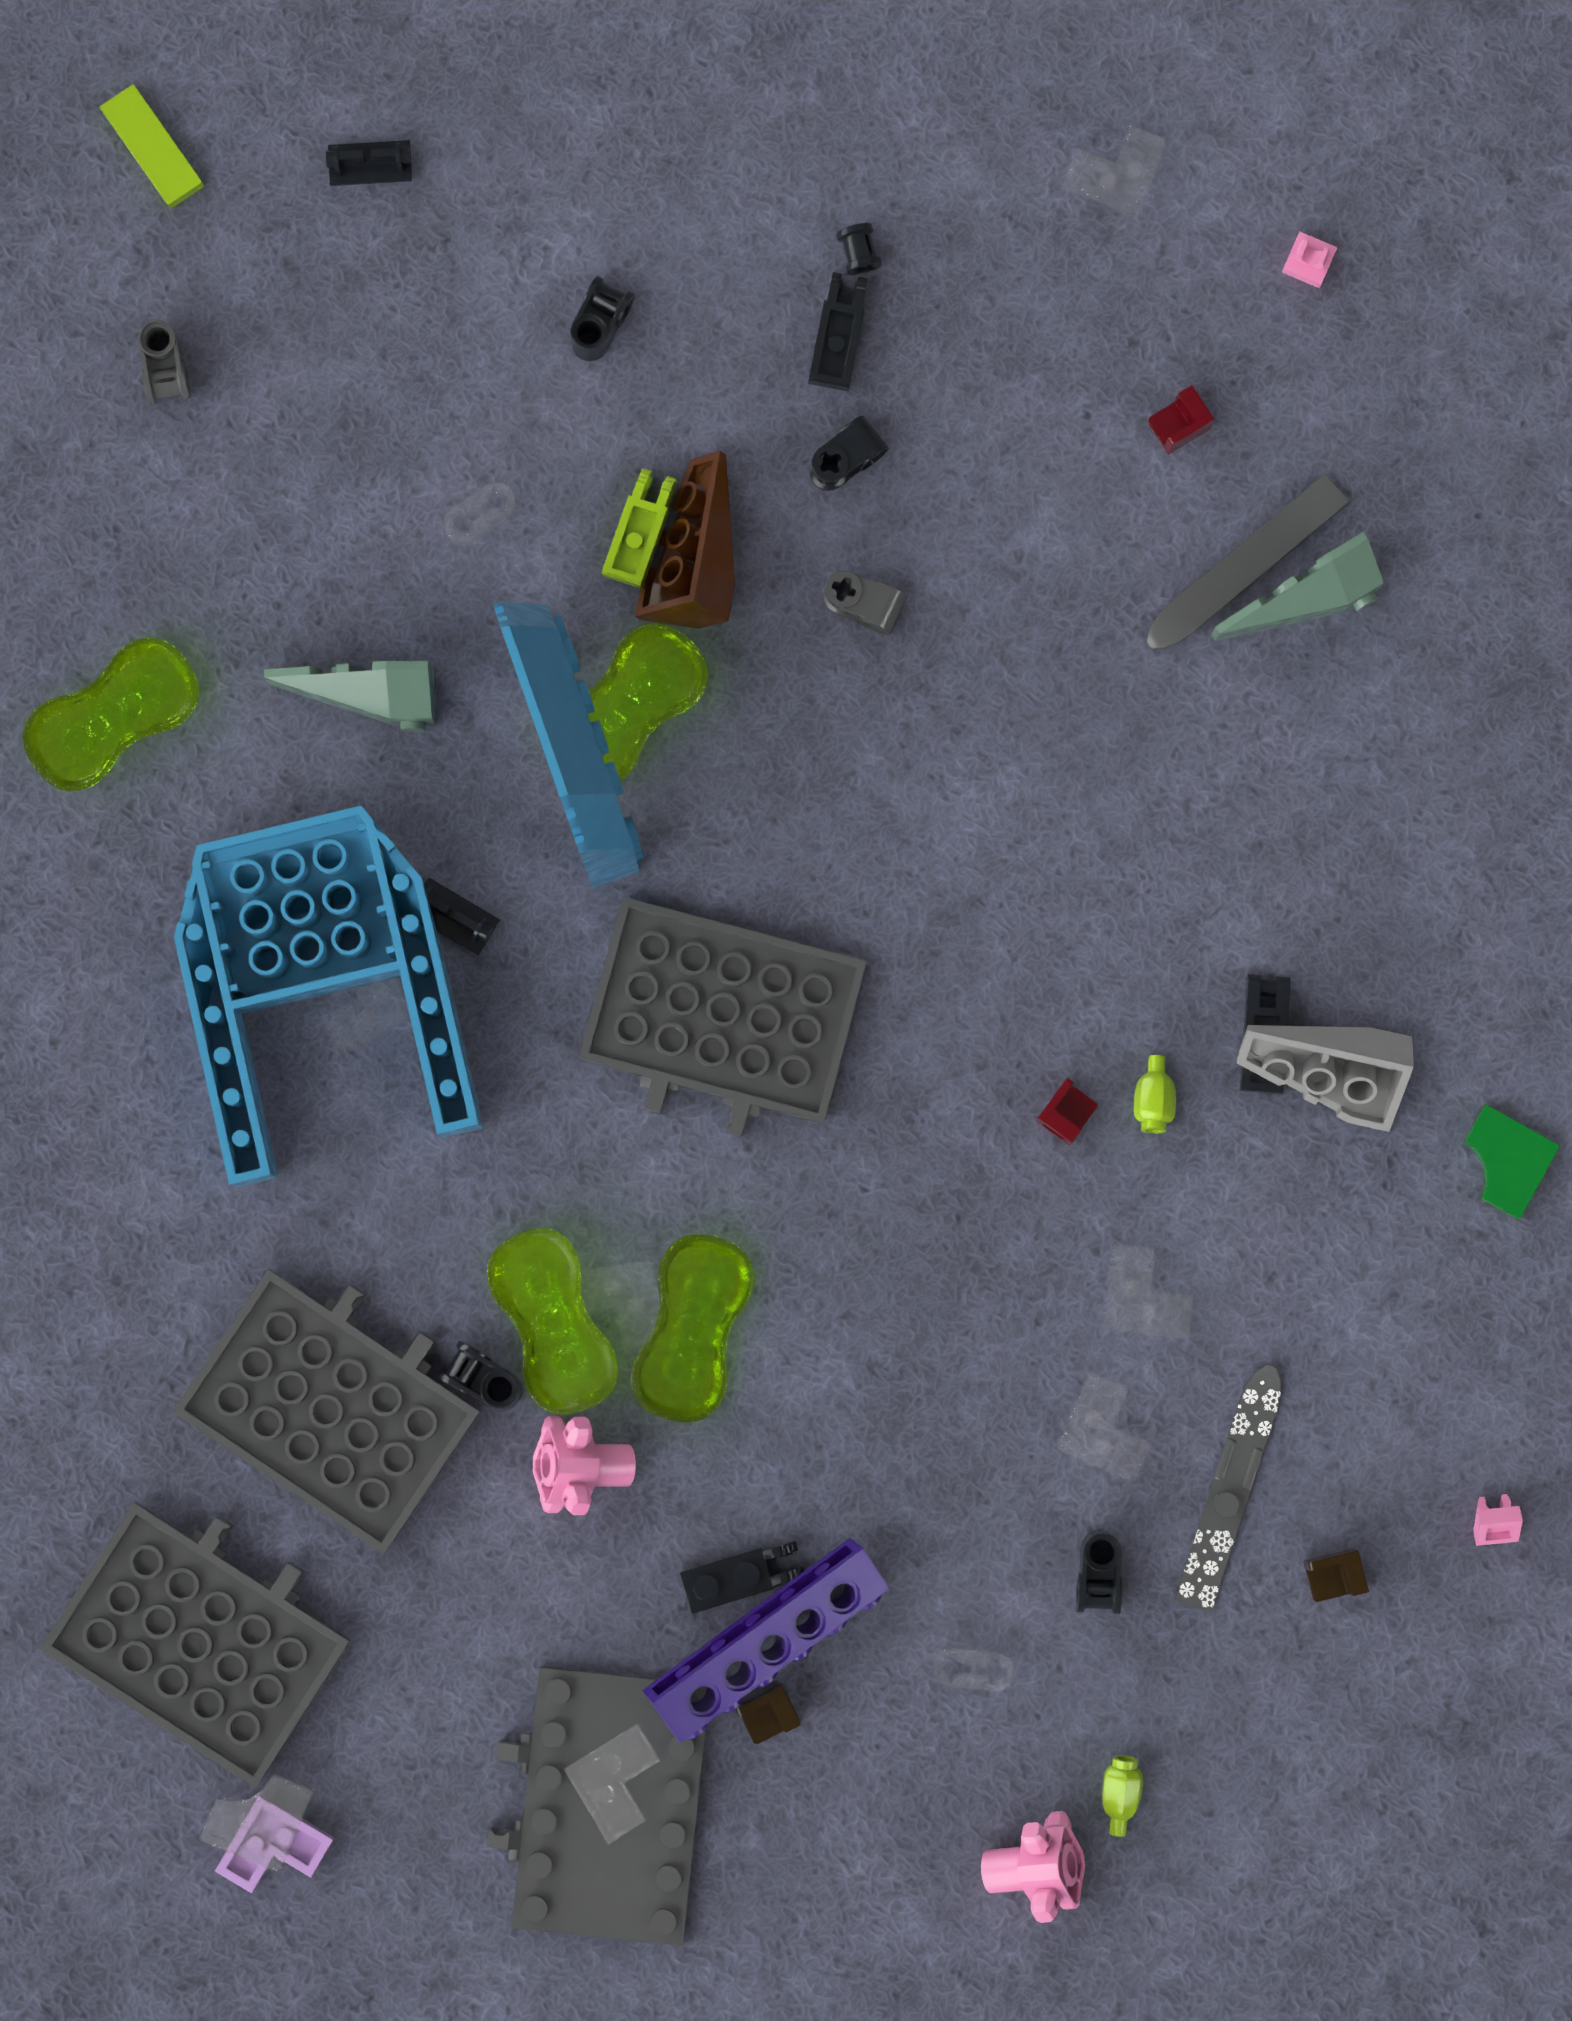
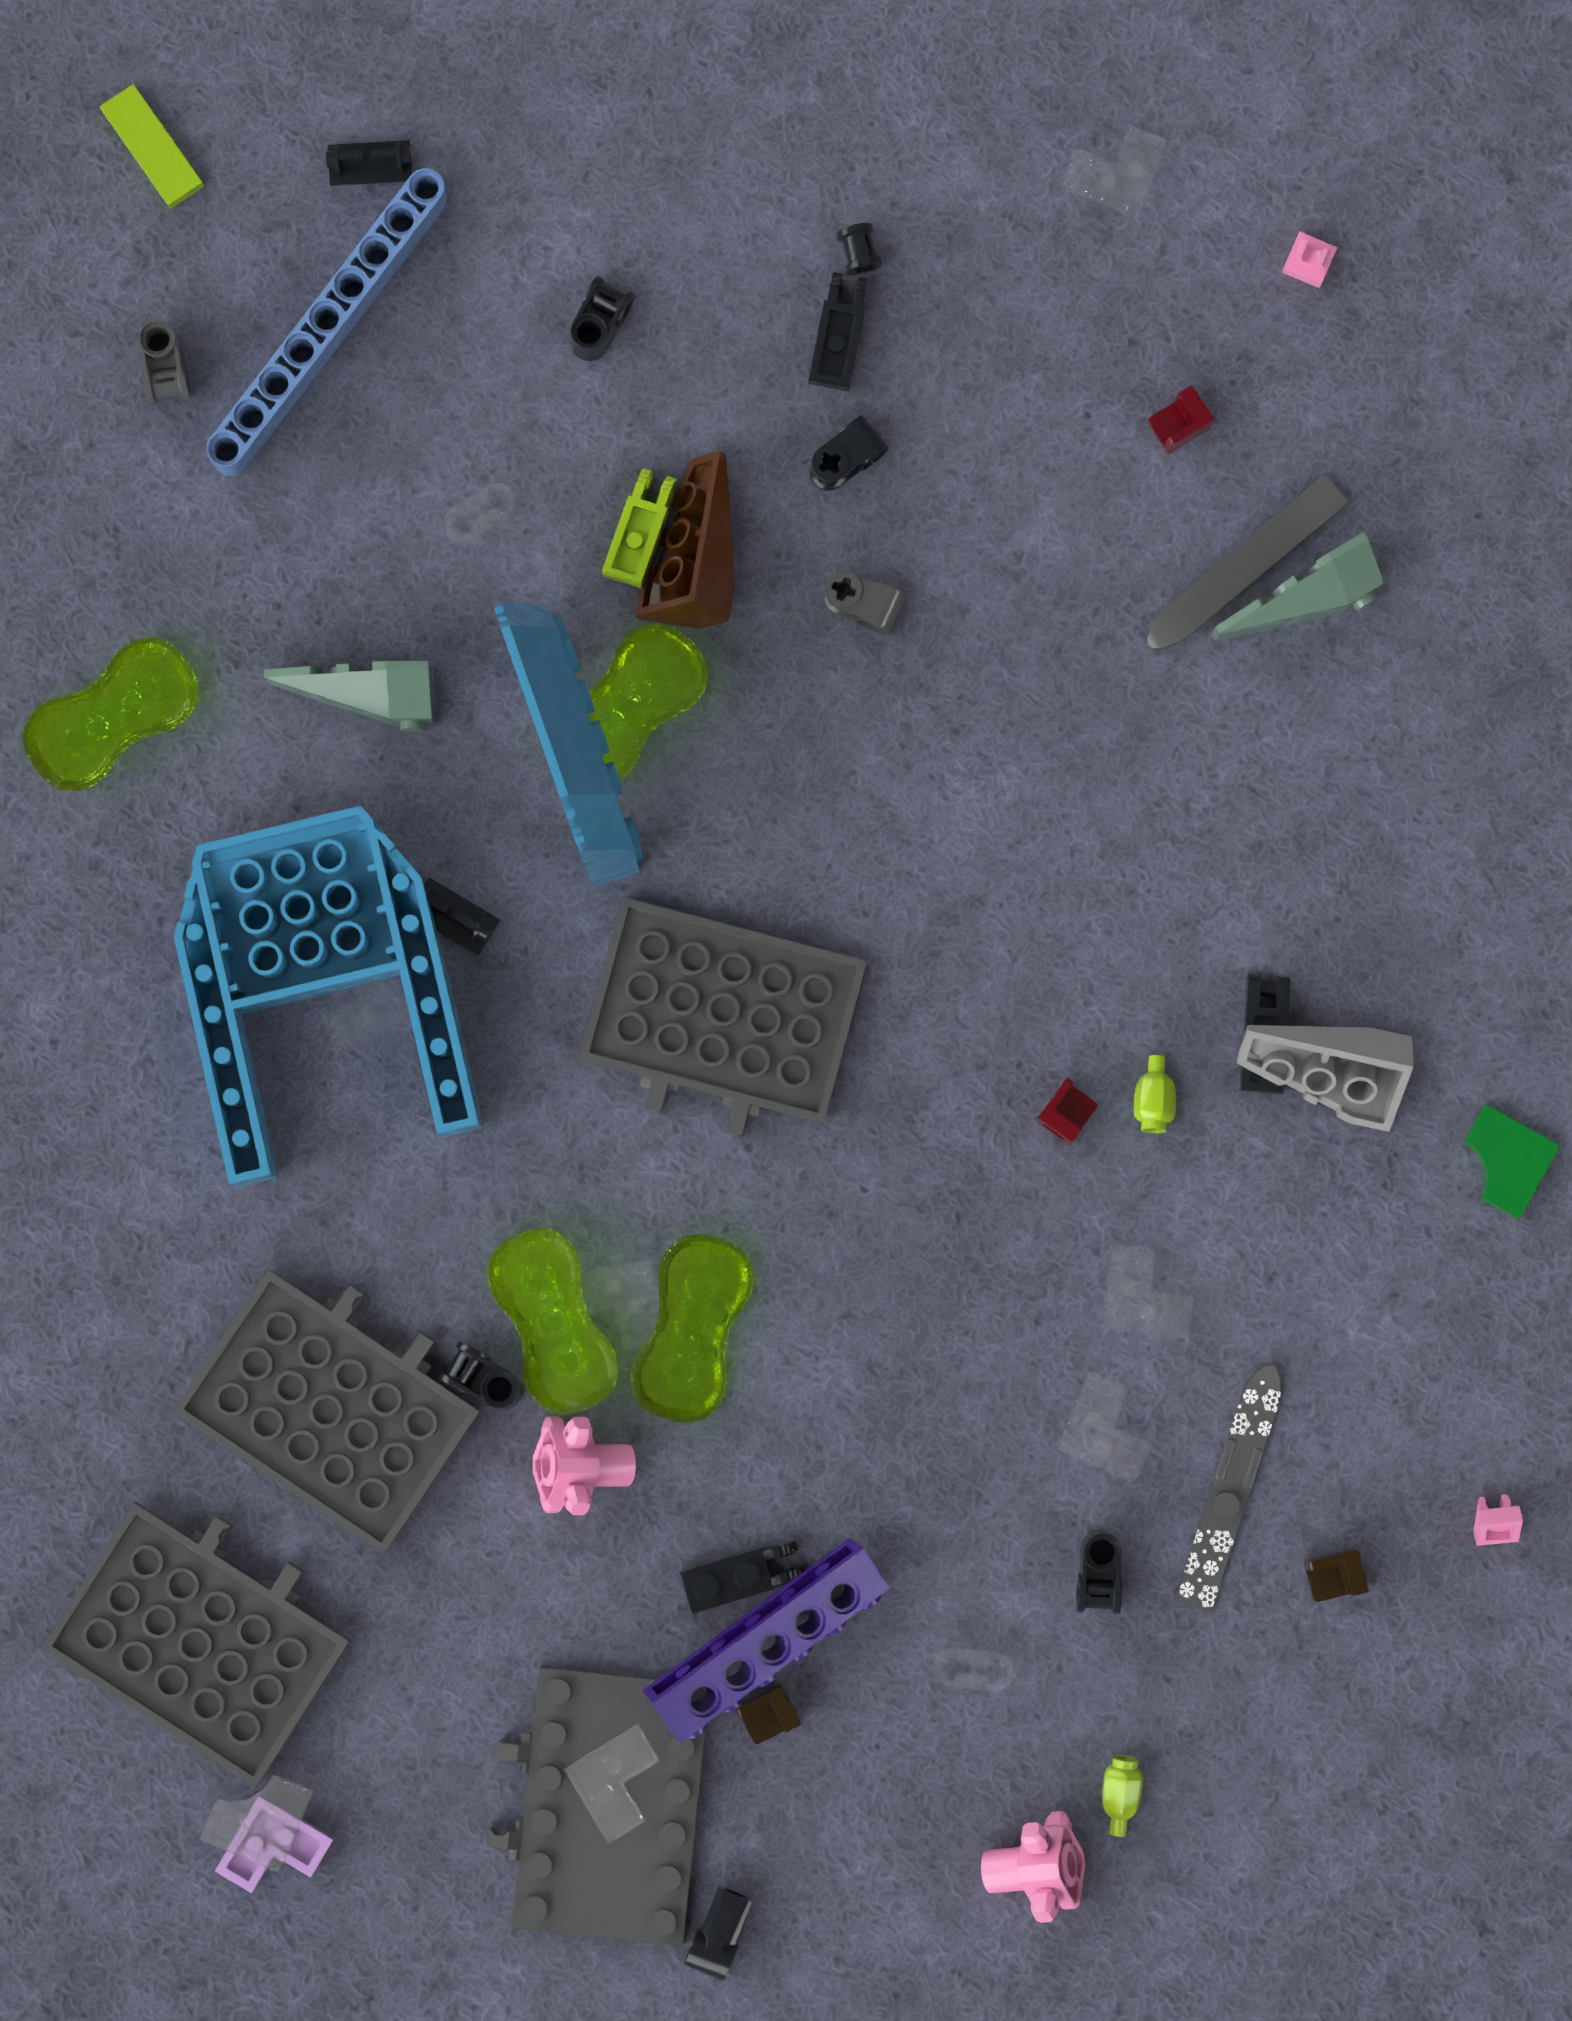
(329, 302): none -> medium blue beam
(716, 1940): none -> black piece

